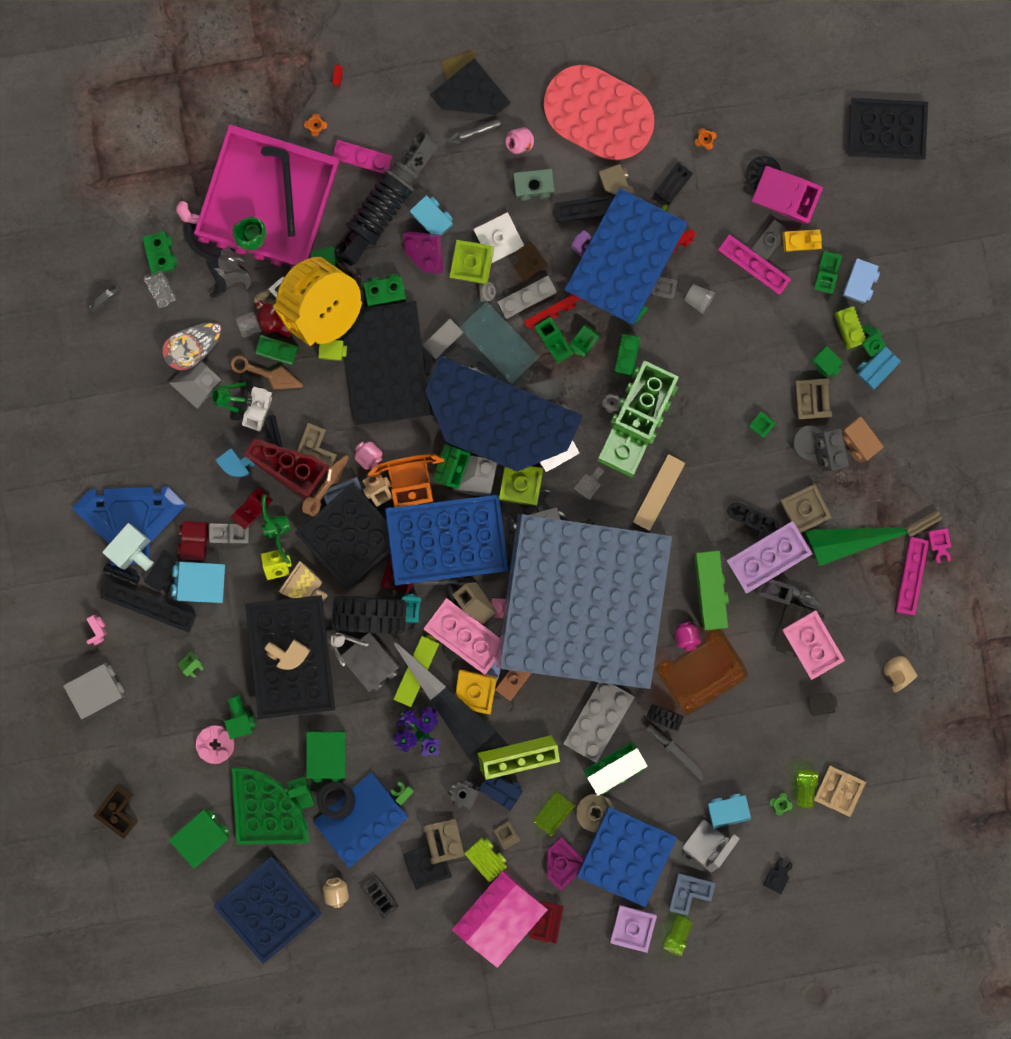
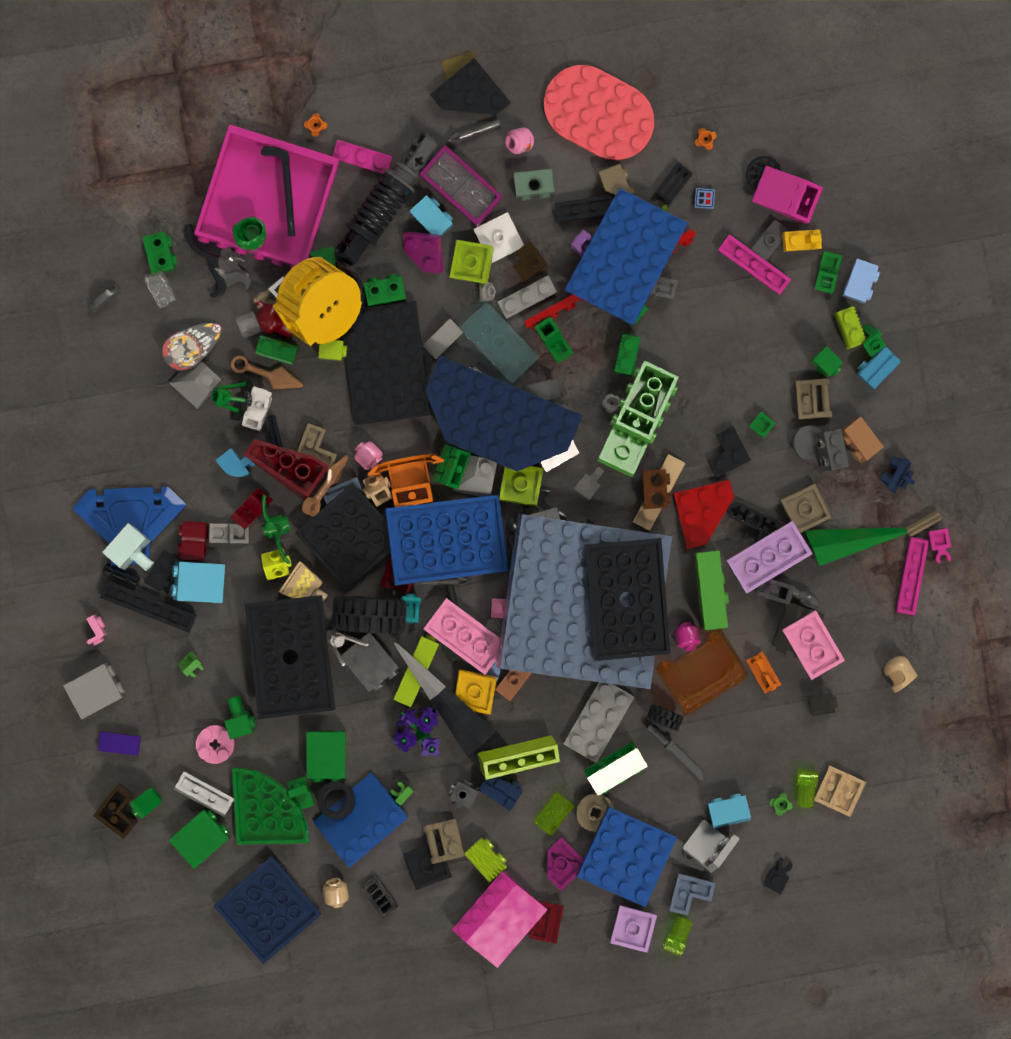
(119, 743): none -> dark purple slope
(146, 803): none -> green slope
(184, 213): bright pink arm -> none
(204, 794): none -> light grey plate
(291, 658): tan brick -> none
(337, 76): red tile -> none
(461, 186): none -> clear brick
(474, 602): dark tan slope -> none
(506, 835): dark tan slope -> none
(584, 340): green bracket -> none
(635, 629): none -> black plate
(650, 489): none -> reddish brown brick
(699, 298): light grey piece -> none
(702, 510): none -> red plate
(704, 198): none -> medium blue tile
(733, 455): none -> black plate
(763, 672): none -> orange hinge
(888, 129): black plate -> none
(901, 467): none -> dark blue hips

